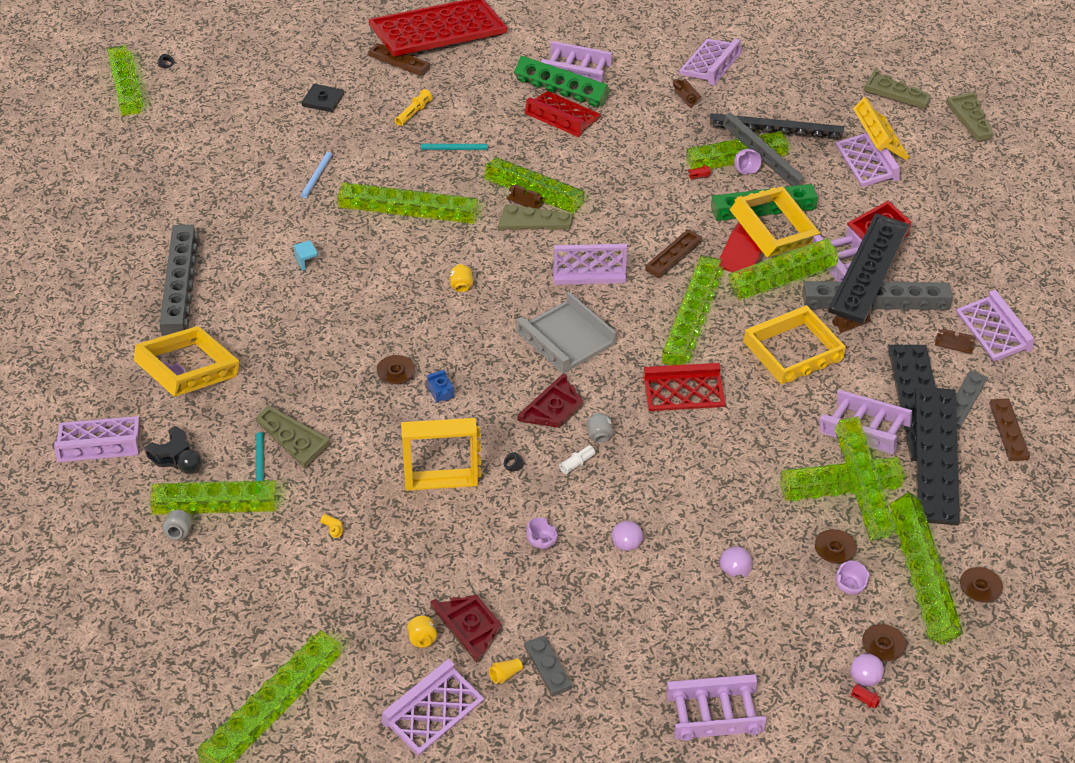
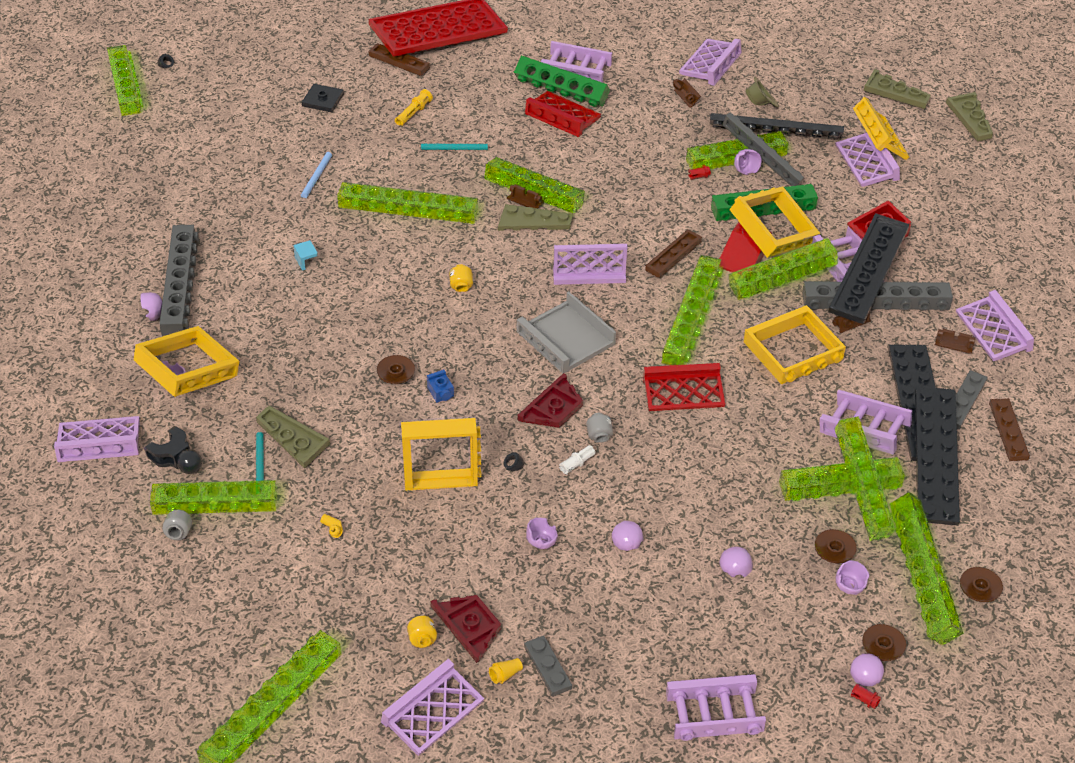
(153, 304): none -> lavender hair
(759, 95): none -> olive piece

